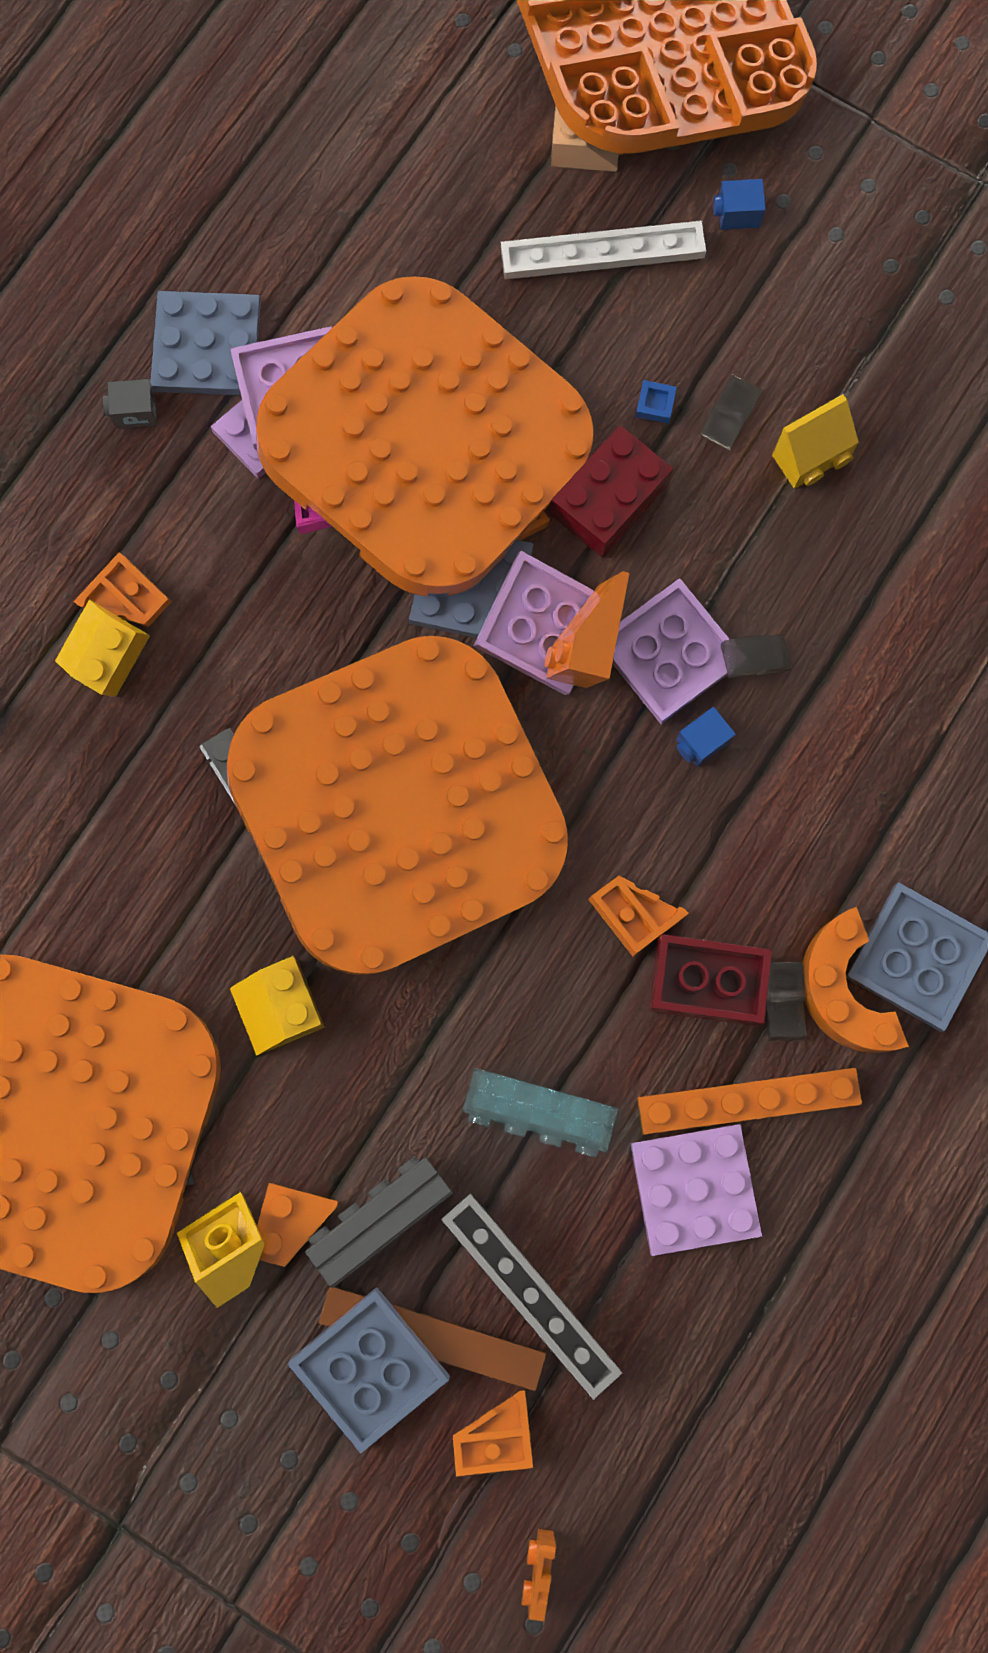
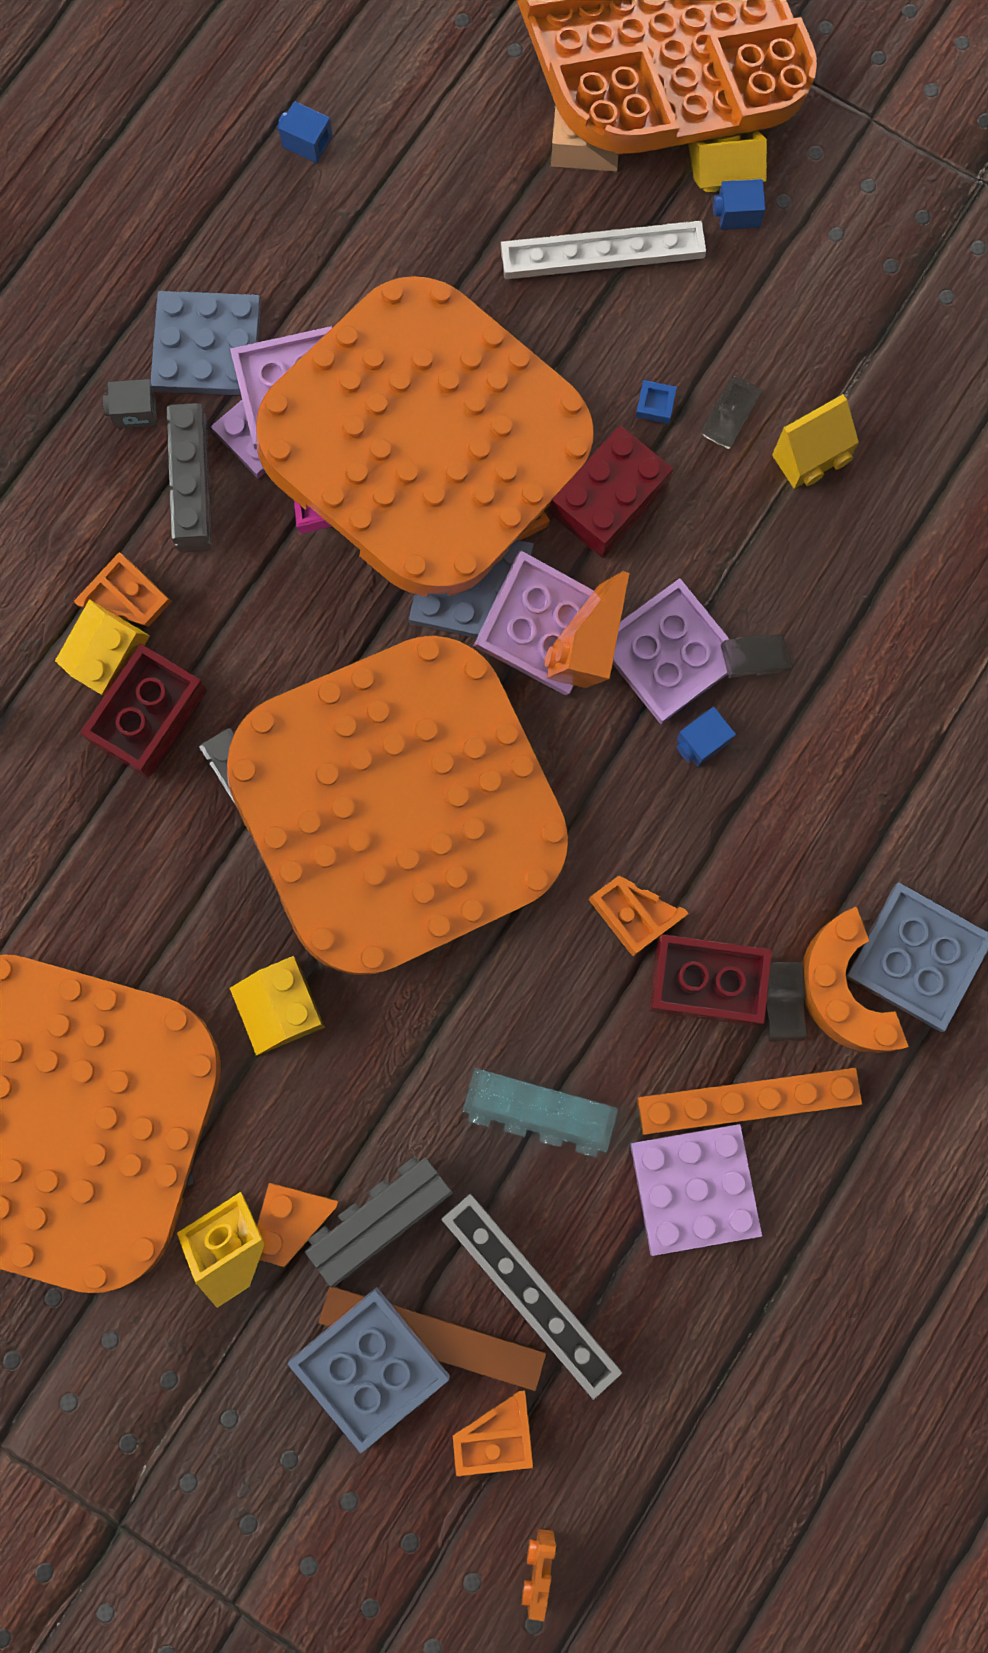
(144, 711): none -> dark red brick
(189, 477): none -> dark grey brick
(305, 131): none -> blue brick
(728, 159): none -> yellow slope

